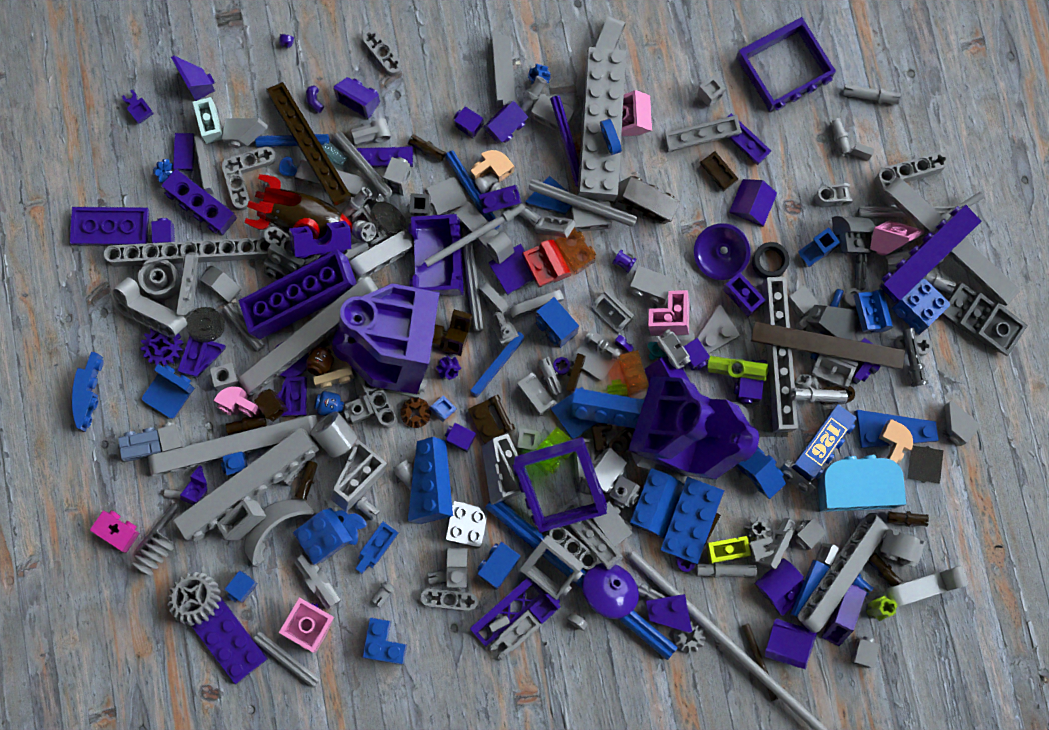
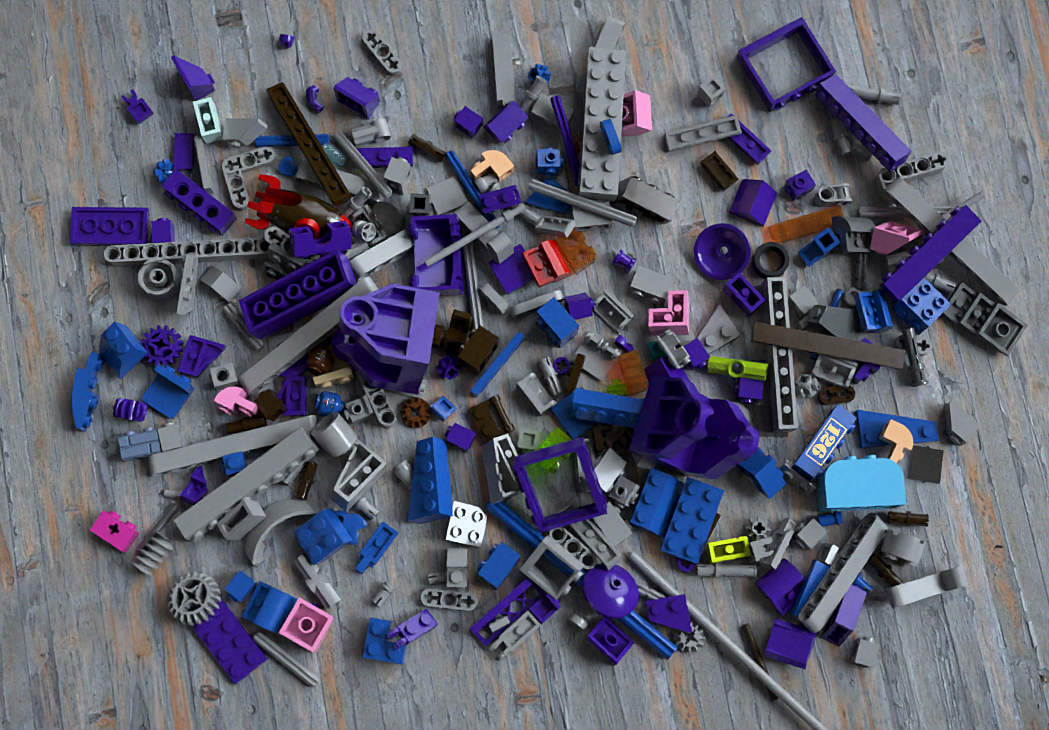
(120, 348): none -> blue slope
(130, 410): none -> dark purple gear
(146, 311): light grey beam -> none
(205, 324): clear smoke tile -> none
(269, 607): none -> blue brick
(412, 629): none -> dark purple hinge
(478, 350): none -> dark brown brick
(503, 328): light grey hinge -> none
(548, 161): none -> blue brick
(579, 305): none -> dark purple brick
(609, 640): none -> dark purple slope
(799, 185): none -> dark purple brick
(804, 225): none -> clear orange tile
(811, 395): light grey pin -> none
(830, 519): none -> blue pin
(863, 123): none -> dark purple brick
(881, 608): lime piece -> none

